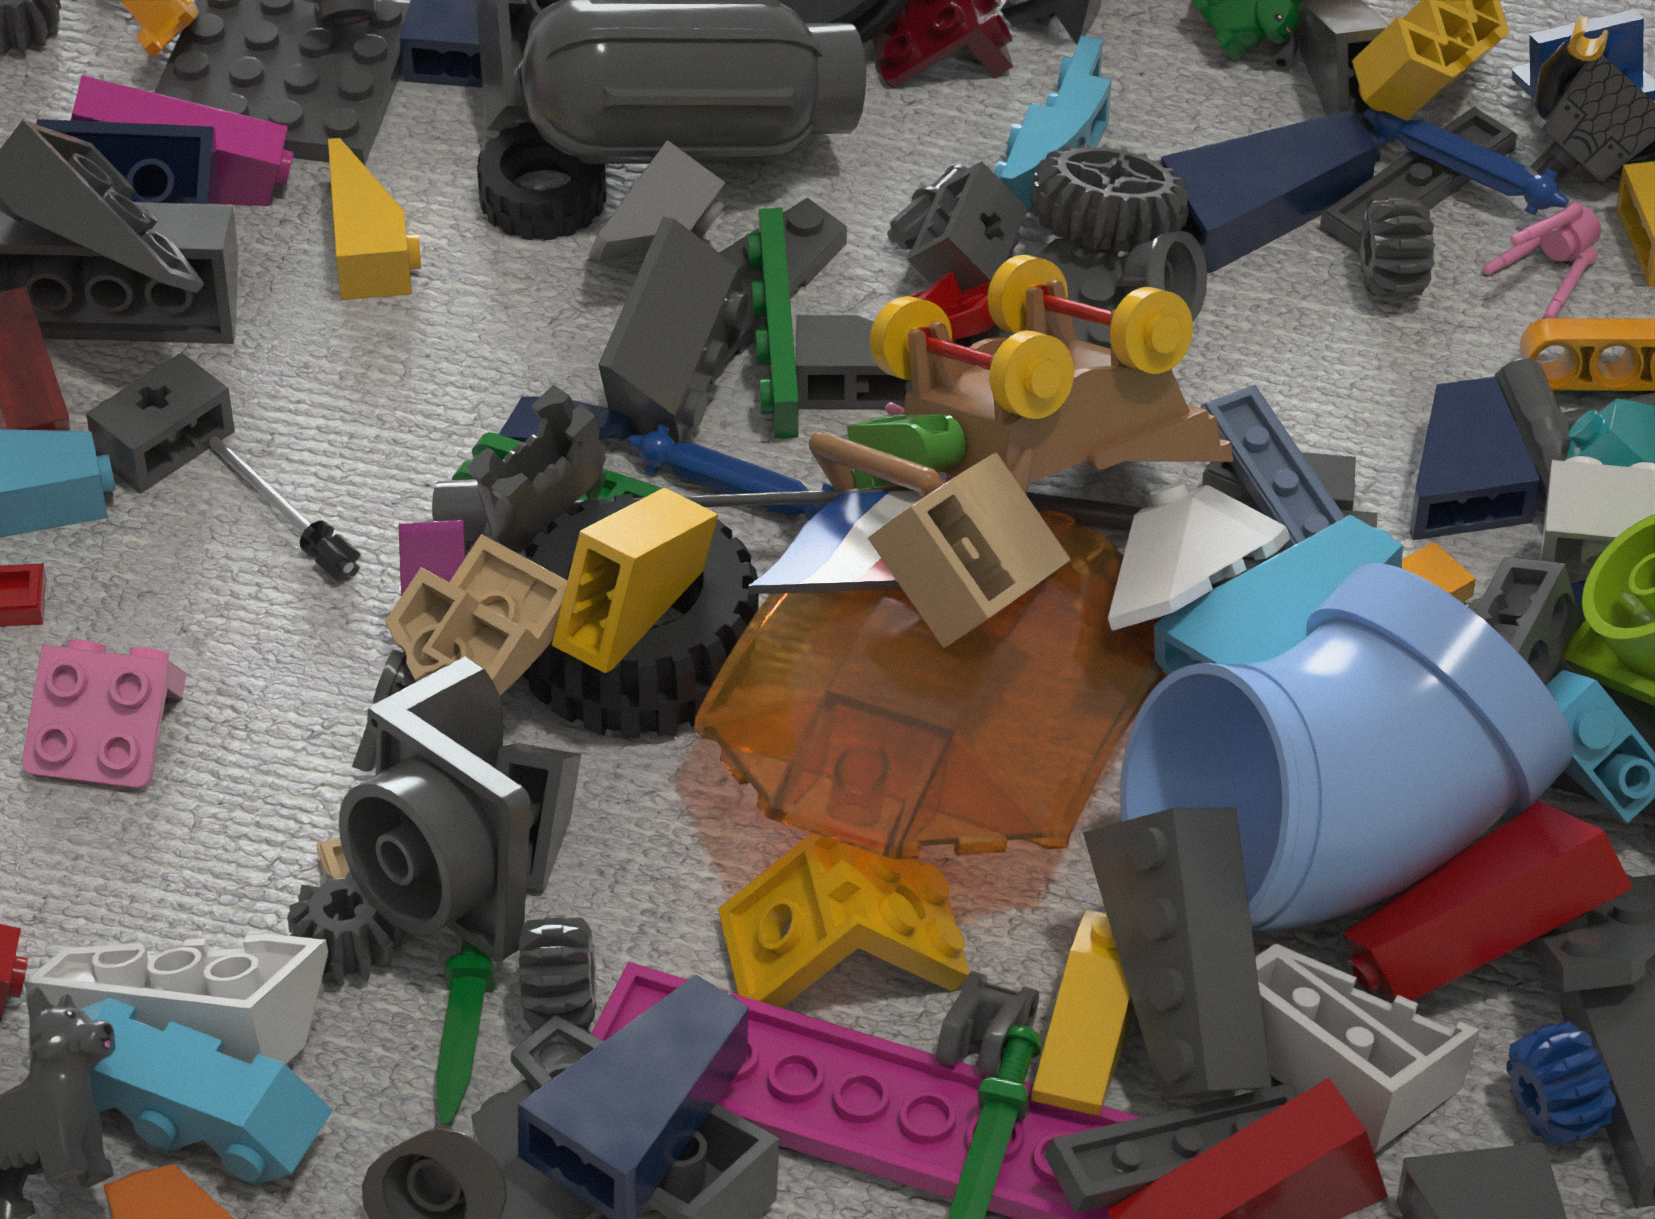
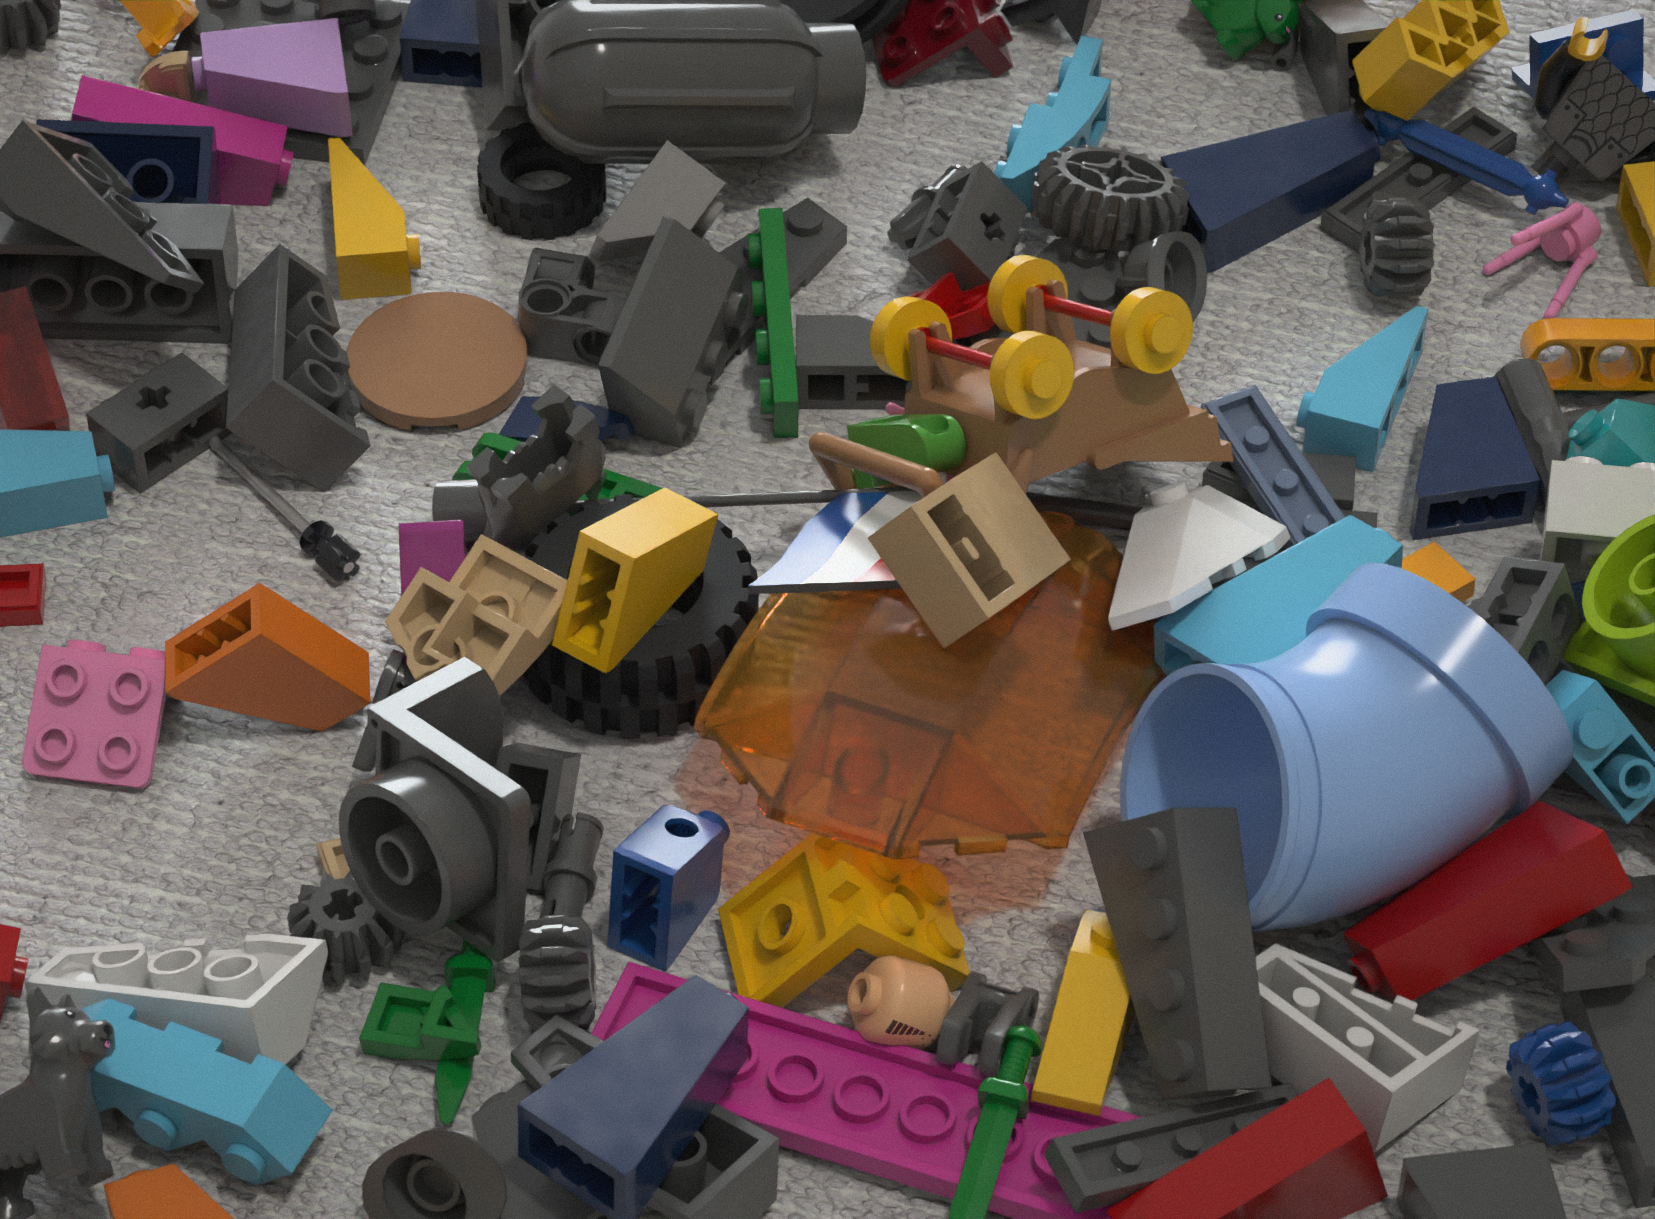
(169, 76): none -> tan tile
(268, 663): none -> orange slope
(278, 75): none -> lavender slope
(290, 370): none -> dark grey wedge
(417, 1025): none -> green slope
(437, 361): none -> medium nougat tile
(561, 310): none -> dark grey piece
(570, 874): none -> dark grey pin
(665, 883): none -> blue torso
(718, 470): blue wheel -> none
(899, 1002): none -> light nougat head
(1363, 393): none -> medium azure slope

